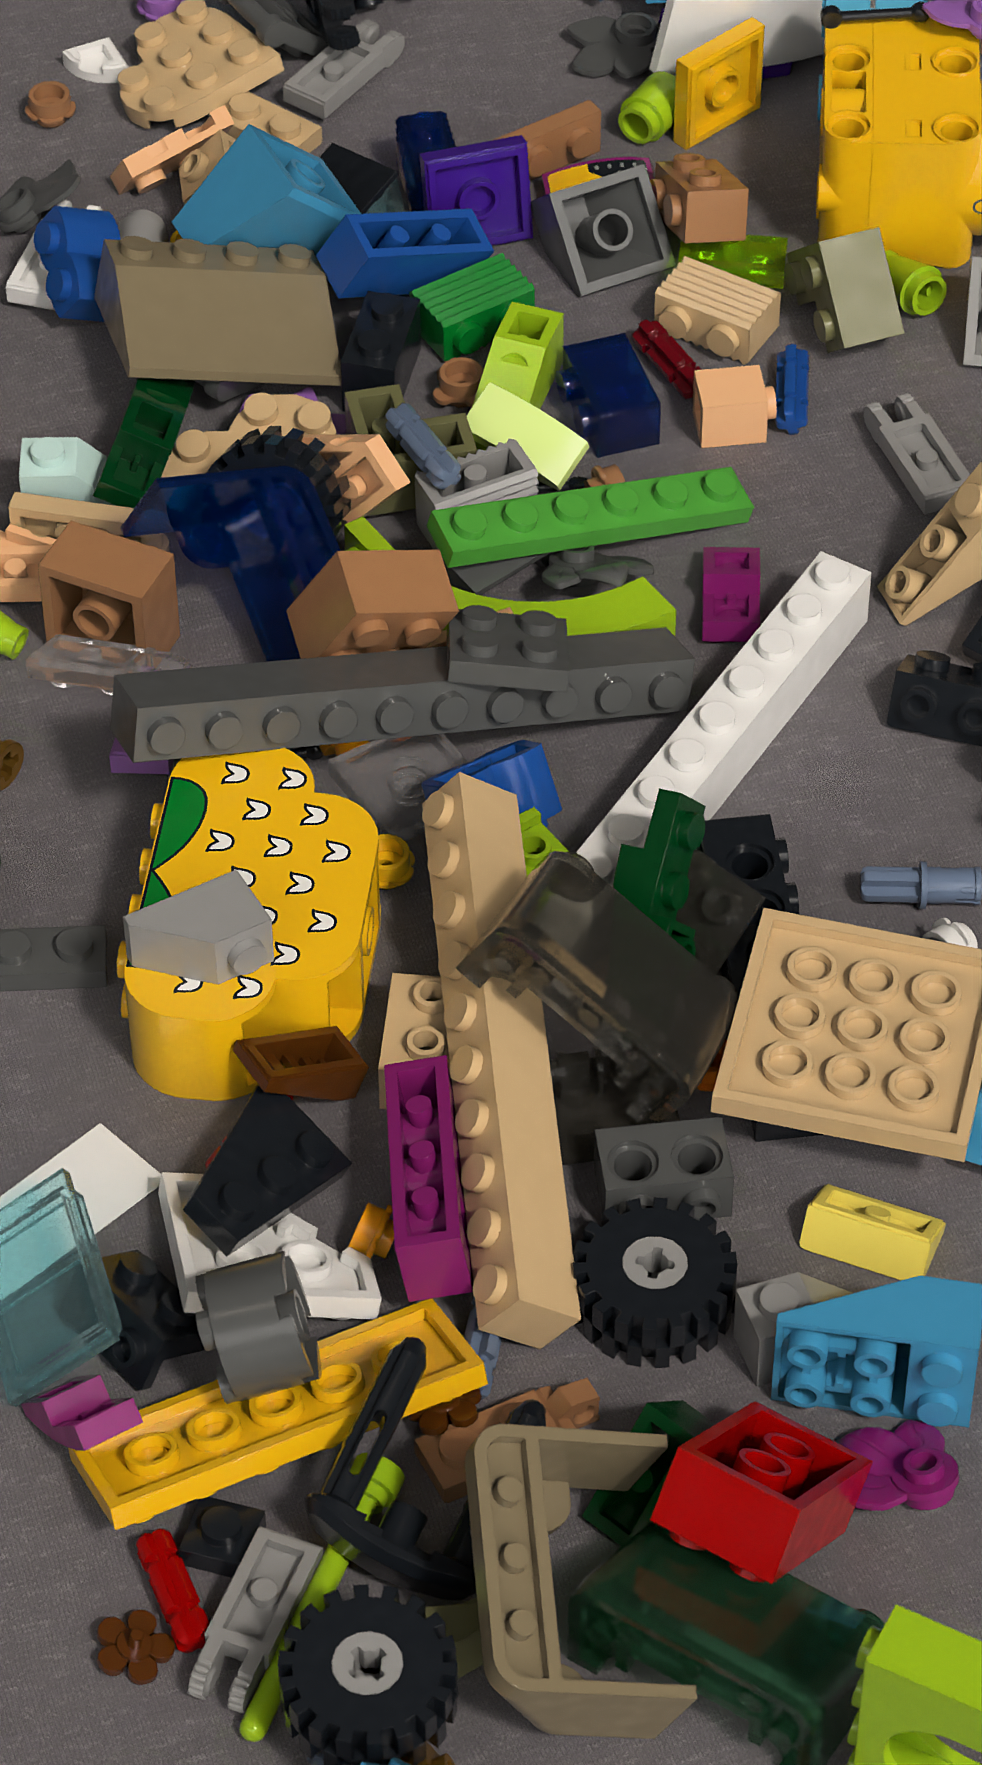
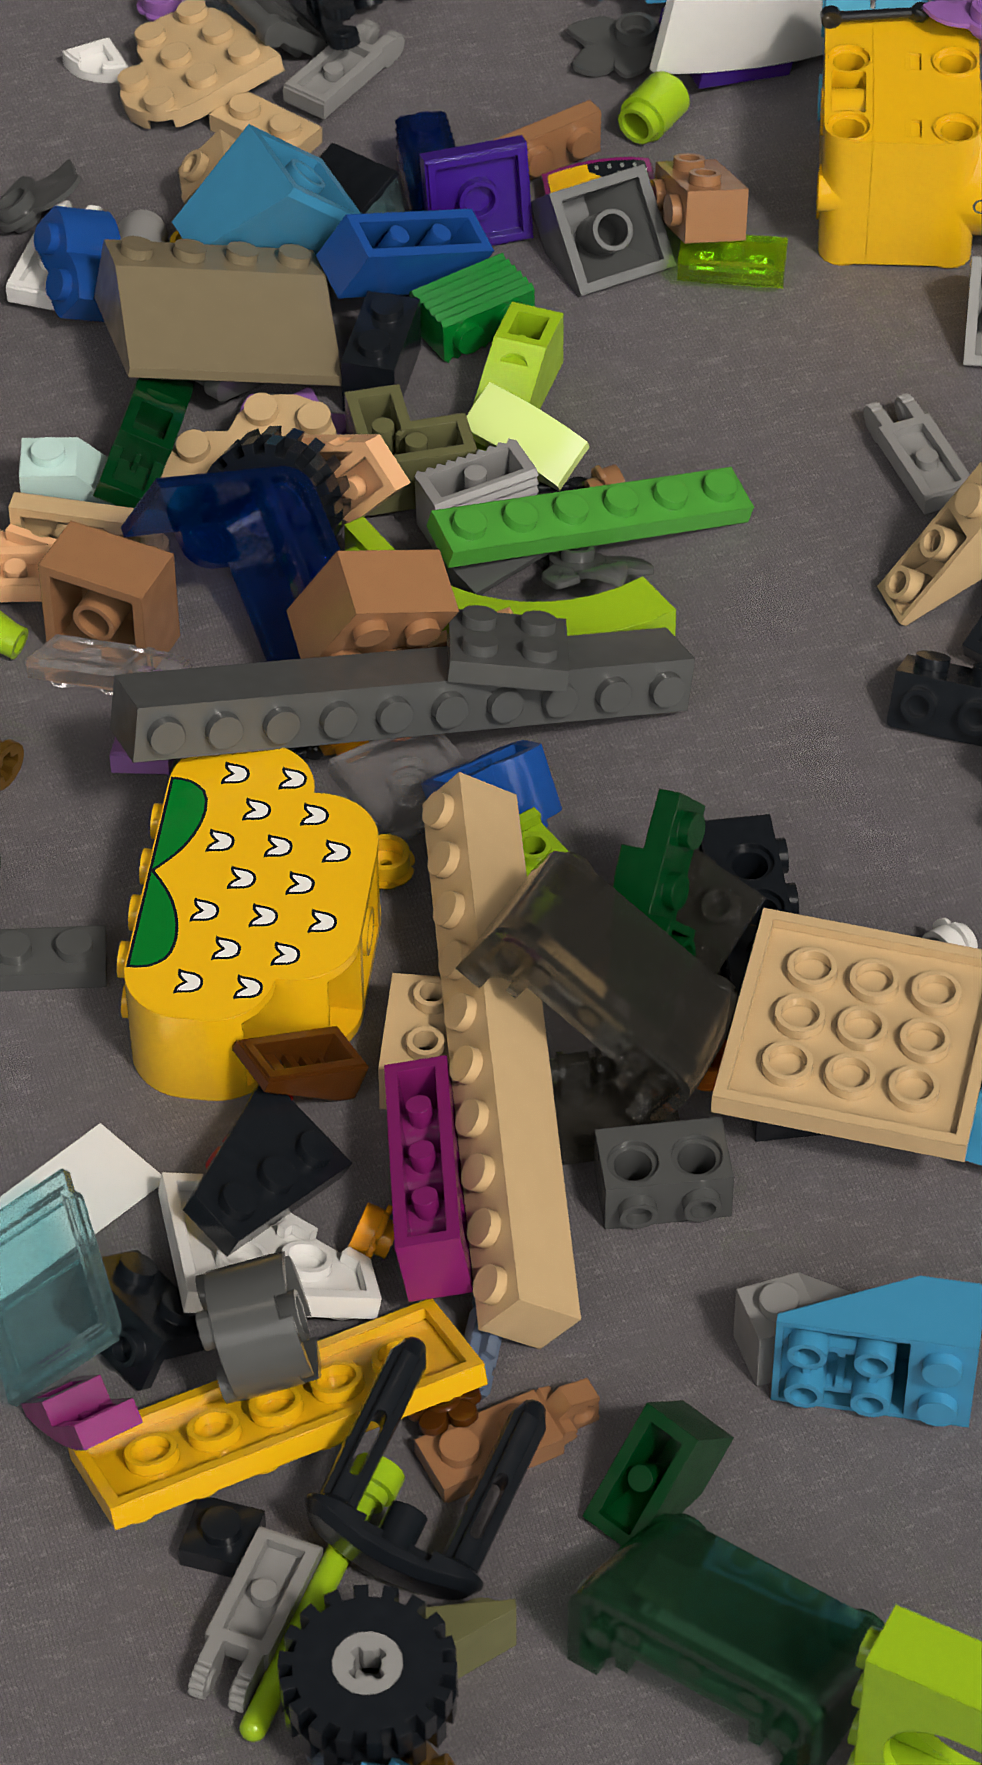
(50, 104): medium nougat plate -> none
(133, 1647): reddish brown plant -> none
(149, 165): light nougat wing -> none
(173, 1589): red axle -> none
(202, 932): light grey slope -> none
(423, 446): sand blue axle -> none
(458, 382): medium nougat plate -> none
(515, 1500): dark tan windscreen -> none
(609, 395): clear blue brick -> none
(666, 356): dark red axle -> none
(676, 1307): black wheel -> none
(717, 310): tan brick -> none
(718, 83): yellow plate -> none
(730, 593): magenta slope -> none
(732, 406): light nougat brick -> none
(744, 705): white brick -> none
(760, 1492): red brick -> none
(792, 389): blue axle -> none
(850, 288): brick -> none
(870, 1233): light yellow slope -> none
(905, 1466): magenta plate -> none
(916, 284): lime cone -> none
(922, 885): sand blue axle -> none

